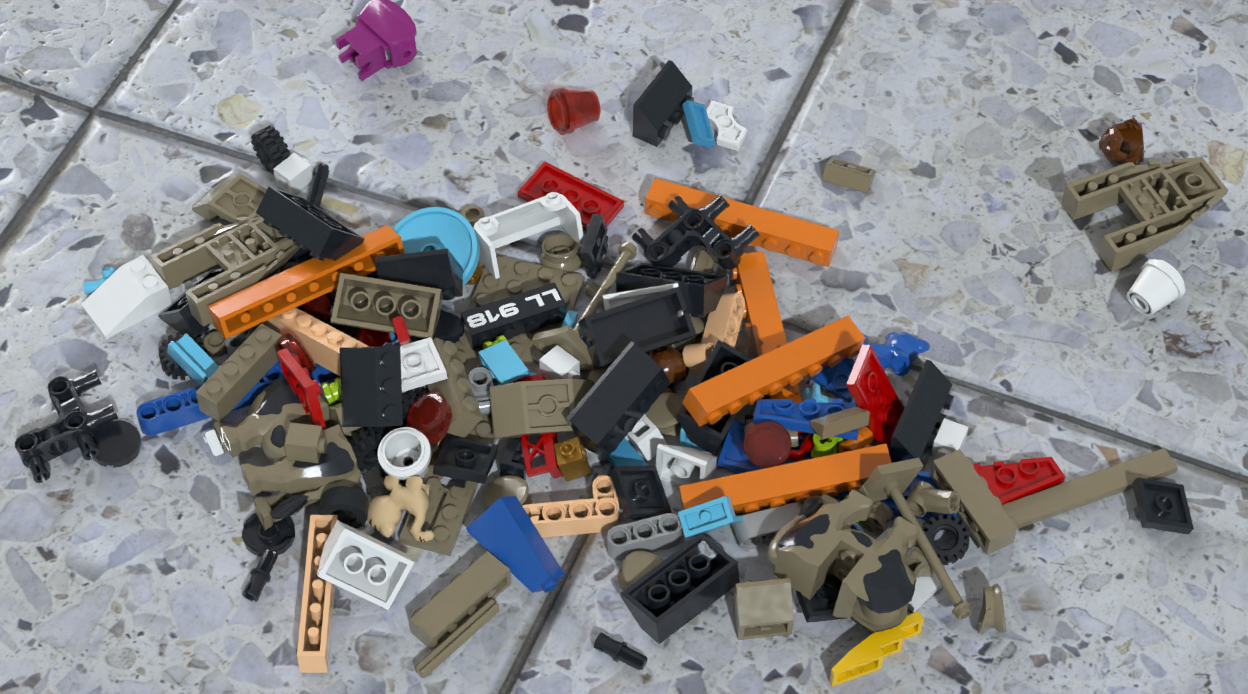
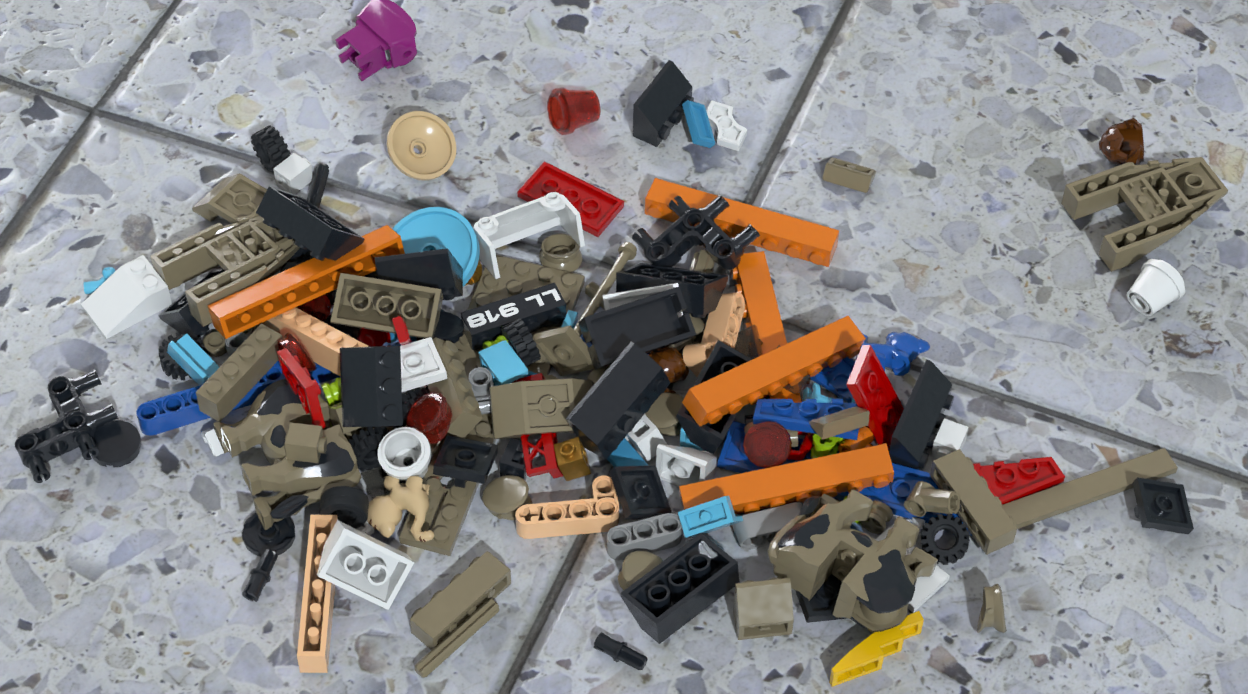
(430, 137): none -> tan dish
(472, 213): dark tan tile -> none
(515, 541): blue slope -> none
(521, 341): none -> black tyre
(559, 365): white brick -> none
(594, 245): black plate -> none
(890, 482): dark tan tile -> none

